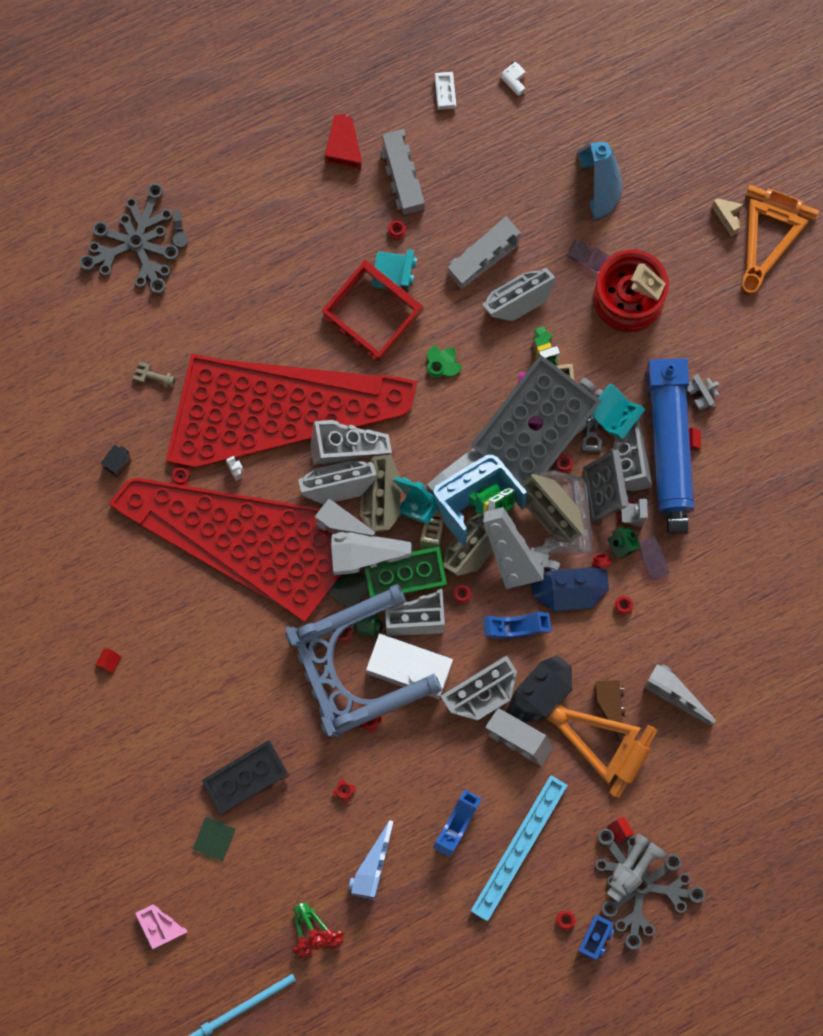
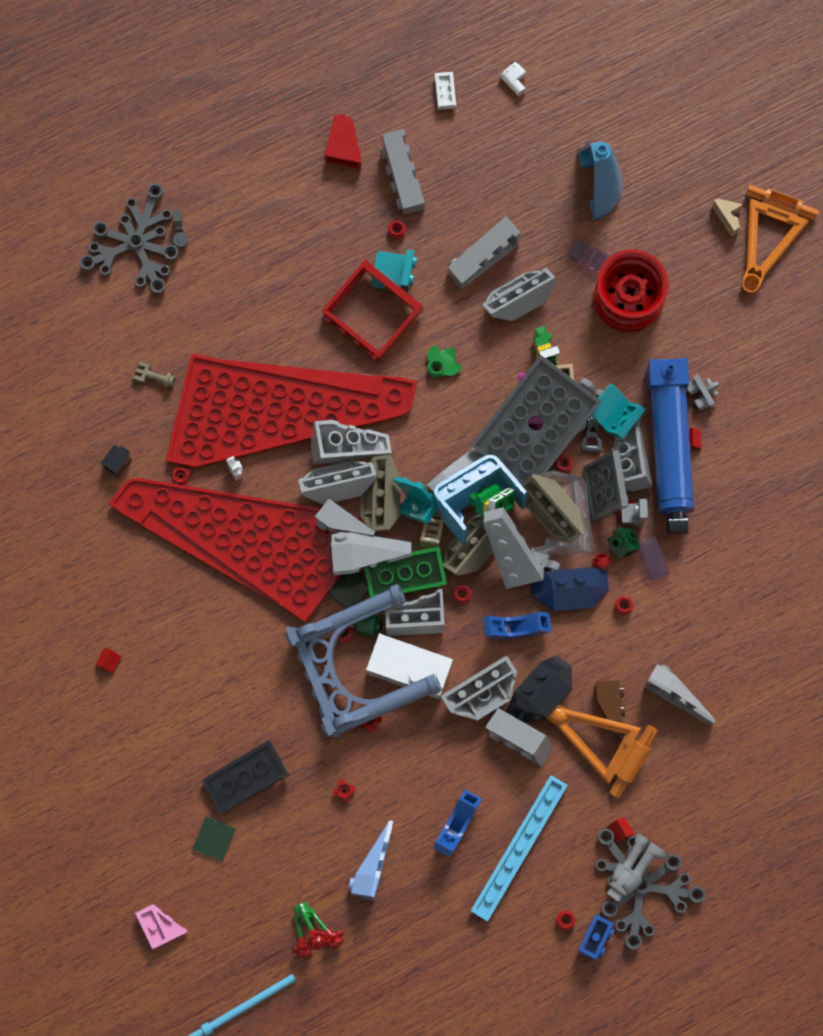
(647, 282): tan slope -> none

